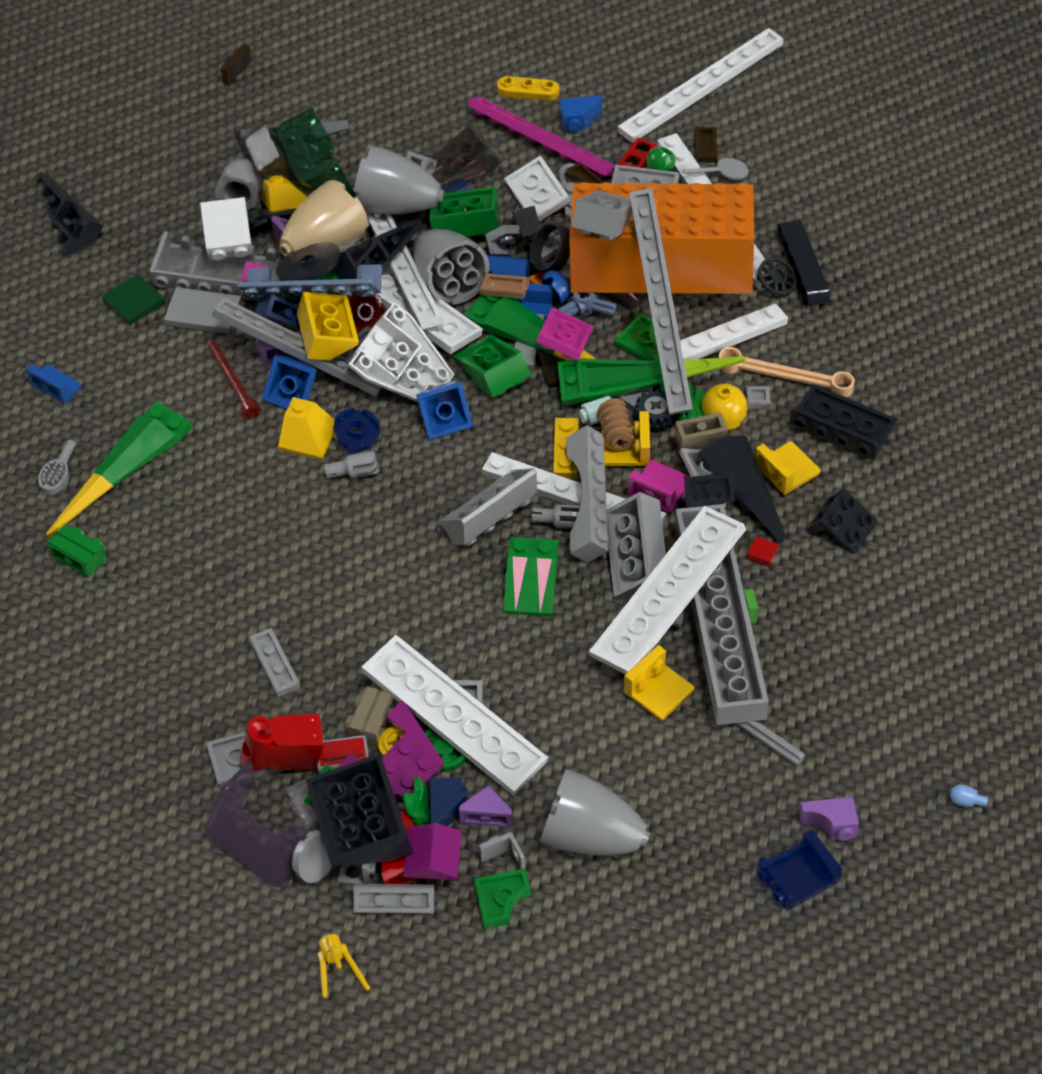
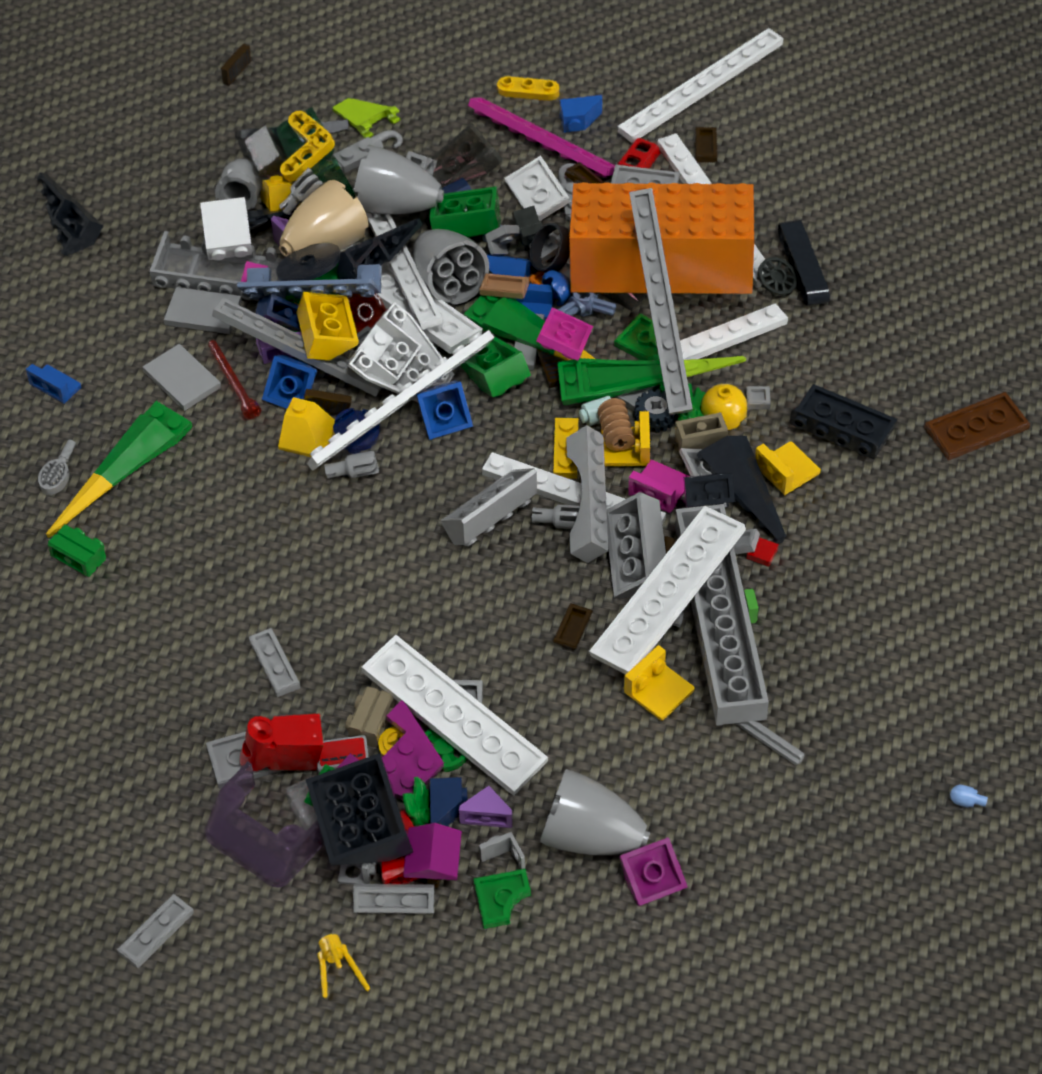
(133, 299): dark green tile -> none
(155, 931): none -> light grey tile
(181, 377): none -> light grey tile
(300, 190): none -> light grey arm
(311, 858): light grey tile -> none
(312, 146): none -> yellow beam
(328, 401): none -> dark brown tile
(351, 156): none -> light grey plate
(364, 114): none -> lime flag
(392, 403): none -> white plate
(531, 576): green slope -> none
(572, 626): none -> dark brown tile
(602, 214): light grey slope -> none
(652, 871): none -> magenta slope
(660, 159): green piece -> none
(727, 167): light grey piece -> none
(747, 542): none -> light grey tile
(790, 373): light nougat piece -> none
(800, 871): clear blue panel -> none
(834, 816): medium lavender arch -> none
(844, 520): black bracket -> none
(976, 426): none -> reddish brown tile

